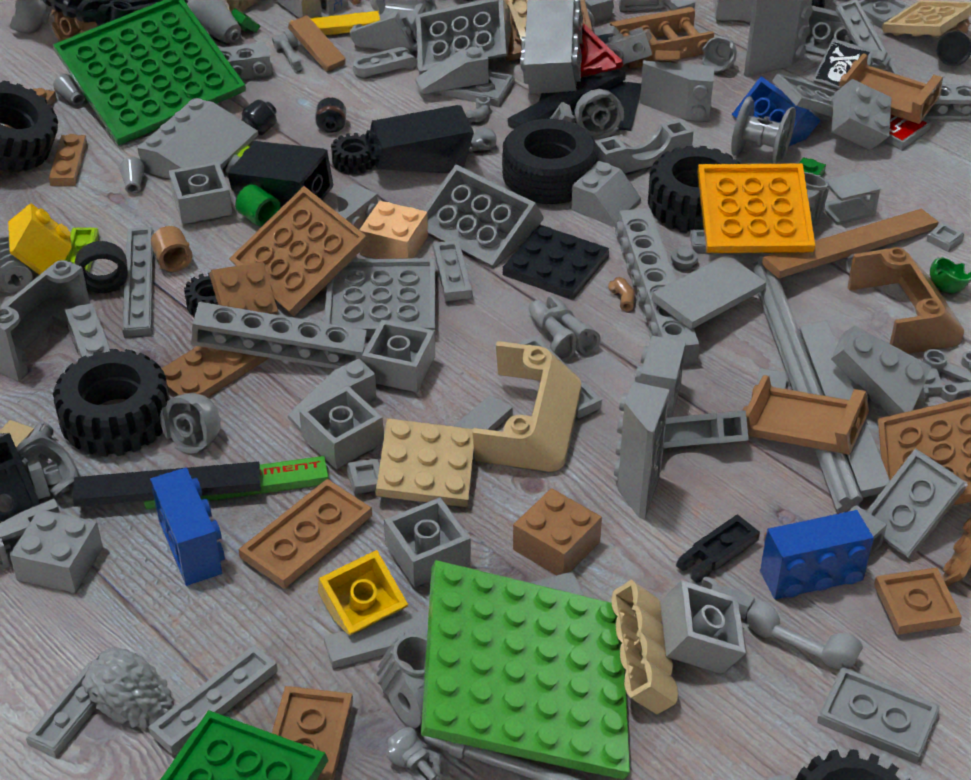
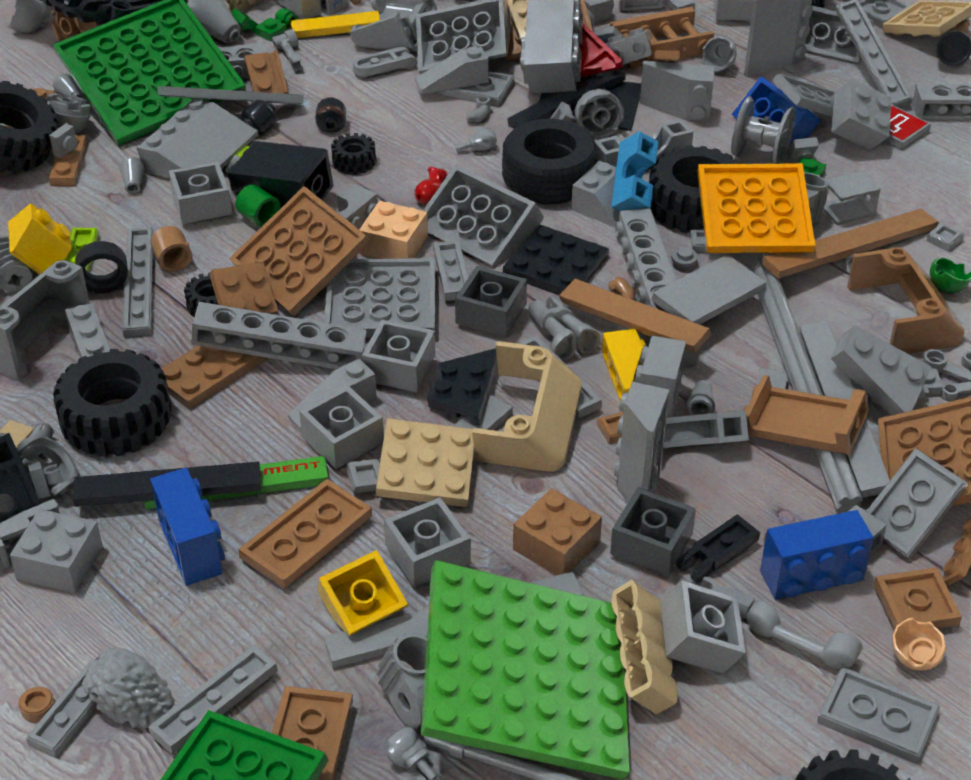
(35, 703): none -> medium nougat tile
(63, 141): none -> light grey plate
(70, 111): none -> light grey cone
(190, 422): light grey cylinder -> none
(229, 95): none -> light grey tile
(266, 73): none -> medium nougat plate
(277, 26): none -> green plate
(317, 43): medium nougat tile -> none
(421, 140): black slope -> none
(427, 188): none -> red animal
(464, 385): none -> black wing
(491, 301): none -> dark grey brick
(608, 426): none -> medium nougat tile
(622, 356): none -> yellow slope
(634, 158): none -> dark azure arch
(634, 314): none -> medium nougat tile
(652, 531): none -> dark grey brick
(701, 399): none -> light grey cone
(802, 148): none -> light grey plate
(840, 58): flag -> none
(908, 97): medium nougat panel -> none
(918, 644): none -> light nougat hair

